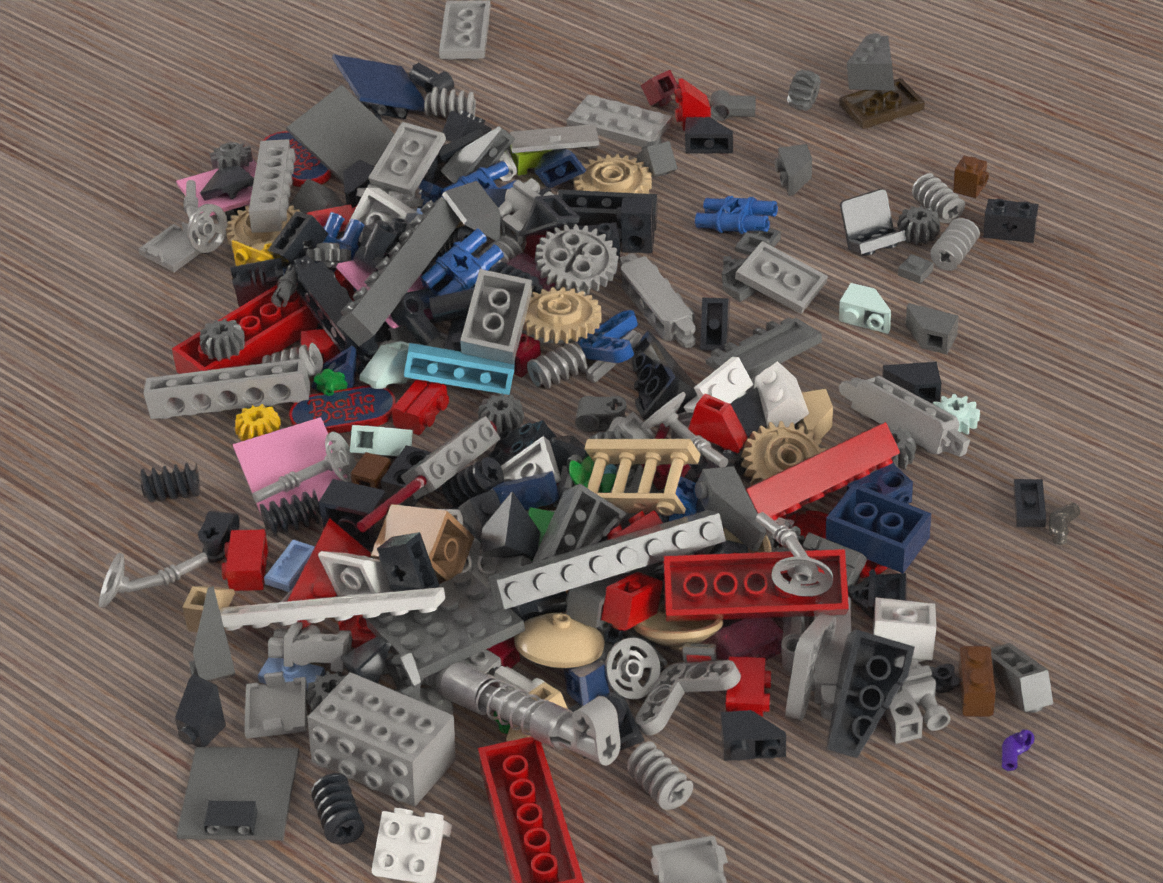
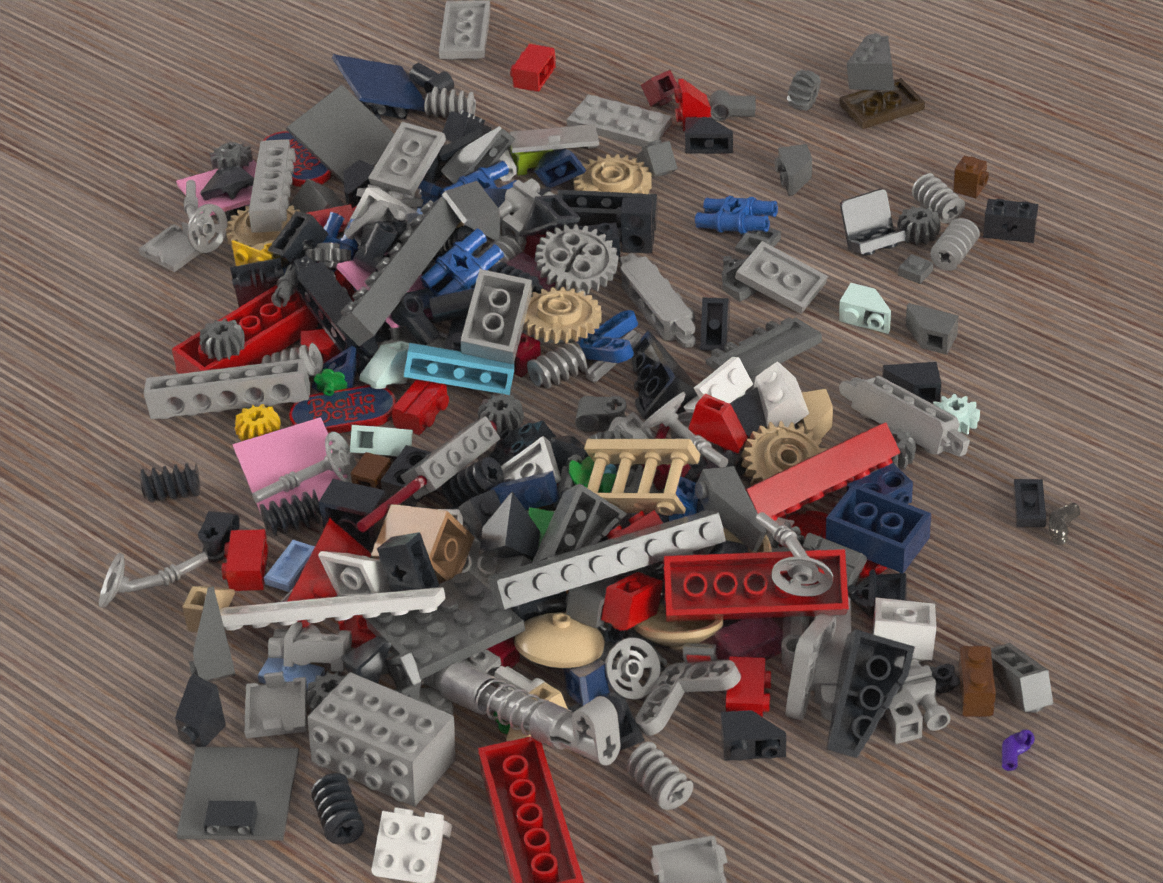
(377, 211): none -> light grey piece
(533, 67): none -> red brick

